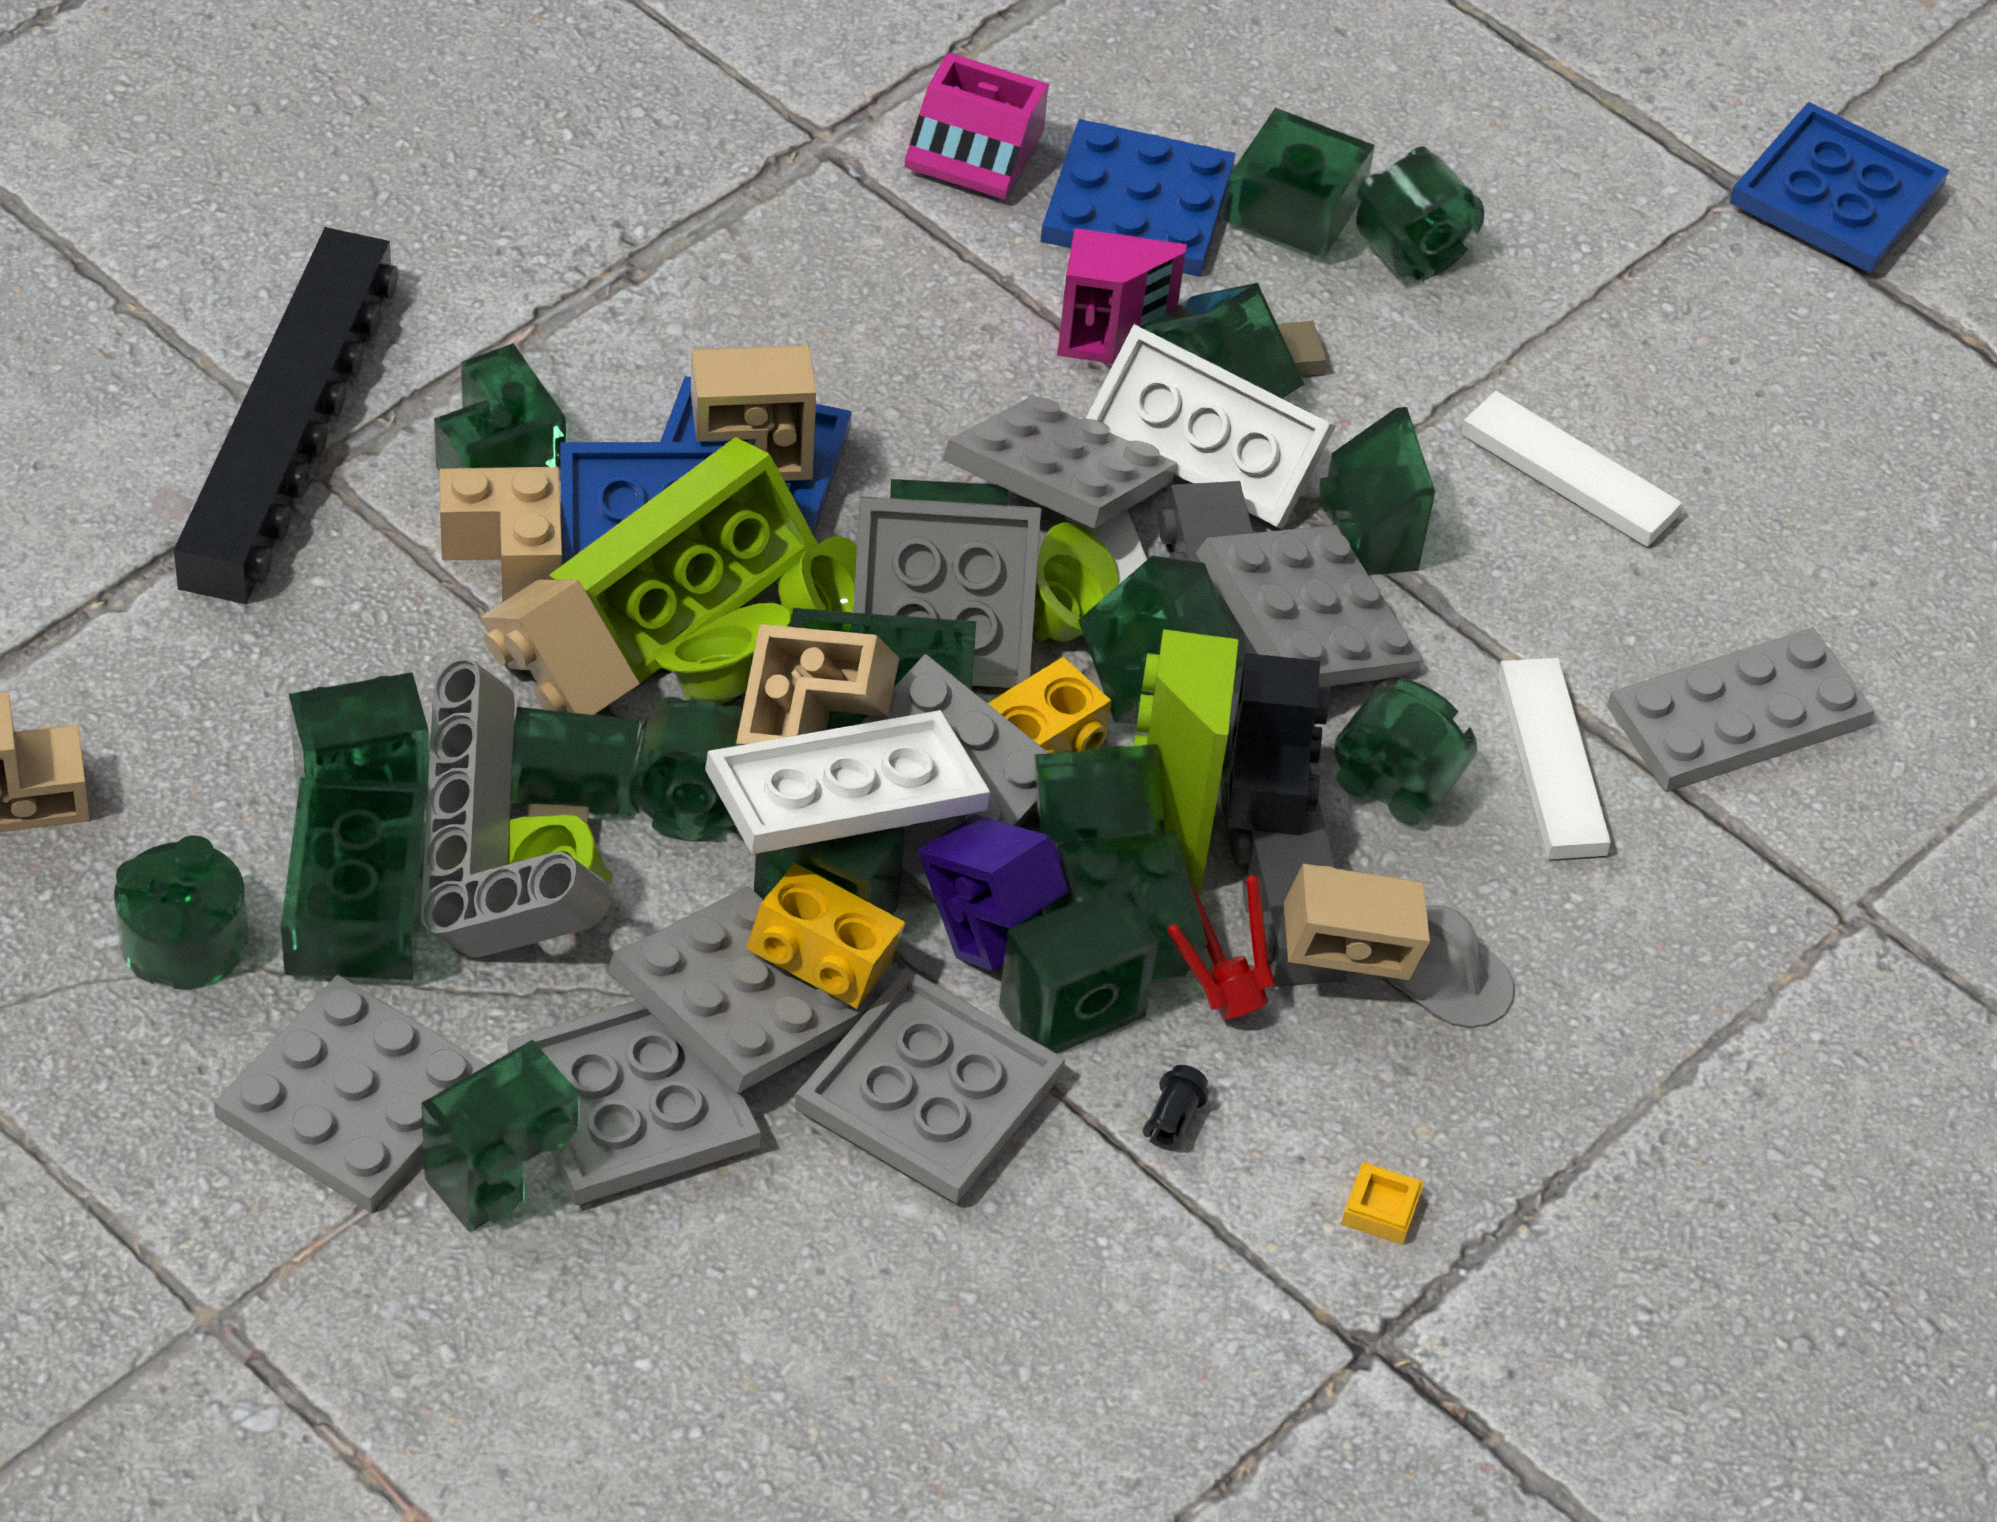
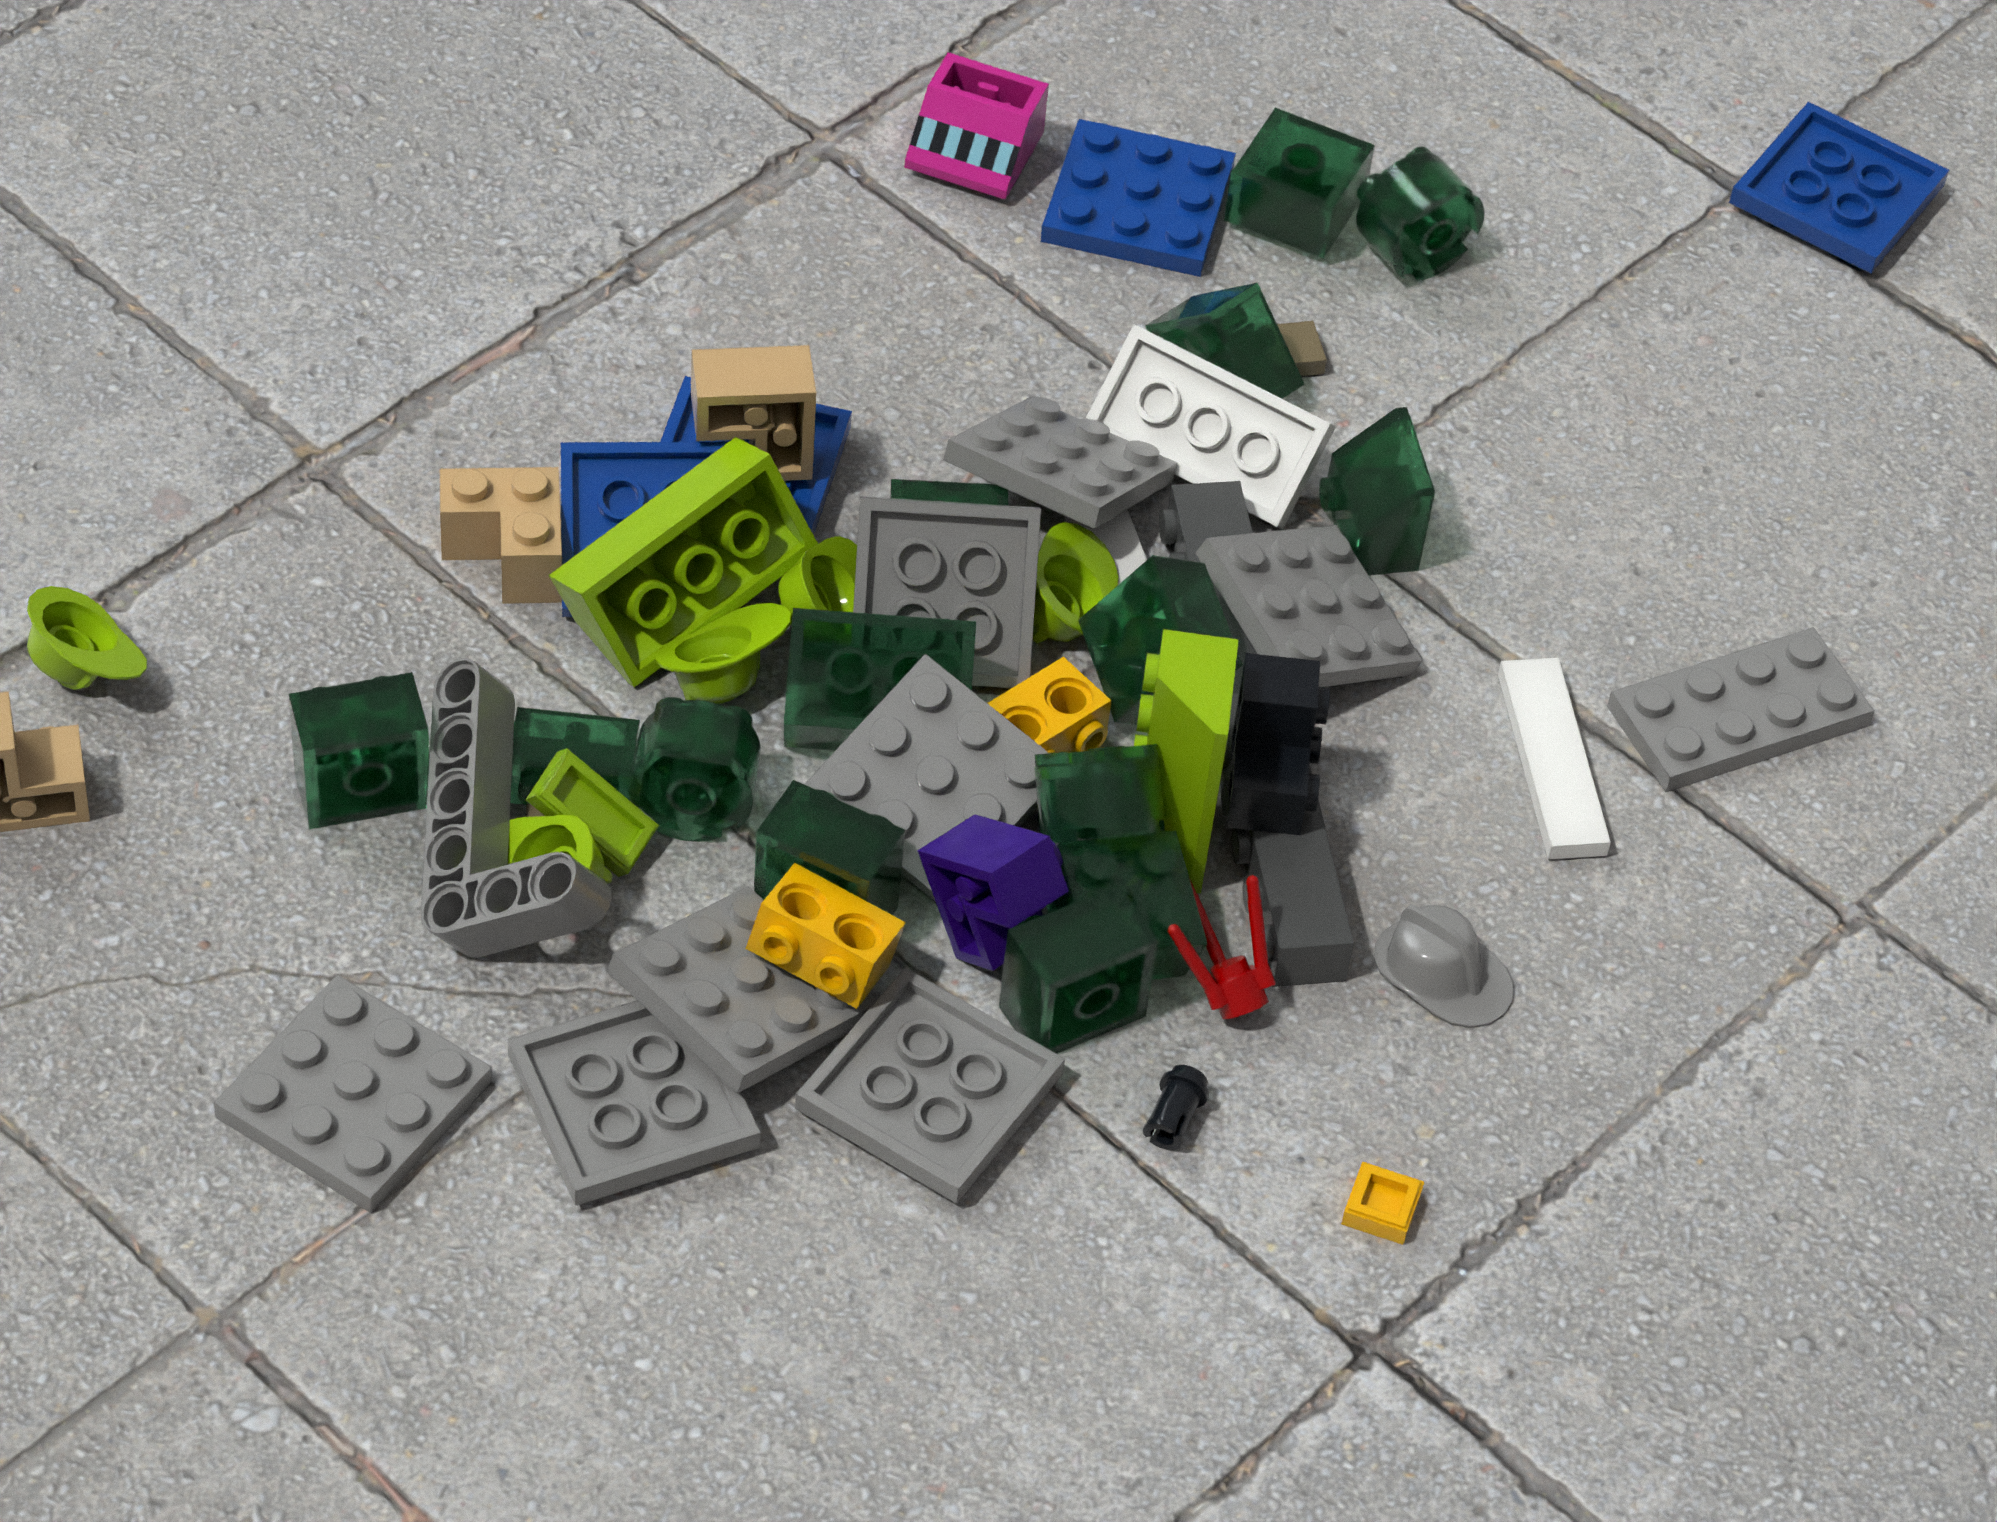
(78, 640): none -> lime piece
(181, 913): clear green brick -> none
(285, 417): black brick -> none
(355, 879): clear green brick -> none
(492, 1125): clear green brick -> none
(503, 417): clear green brick -> none
(564, 645): tan brick -> none
(577, 790): none -> lime tile
(807, 674): tan brick -> none
(846, 781): white plate -> none
(1112, 287): dark pink slope -> none
(1356, 922): tan brick -> none
(1404, 750): clear green brick -> none
(1571, 468): white tile -> none

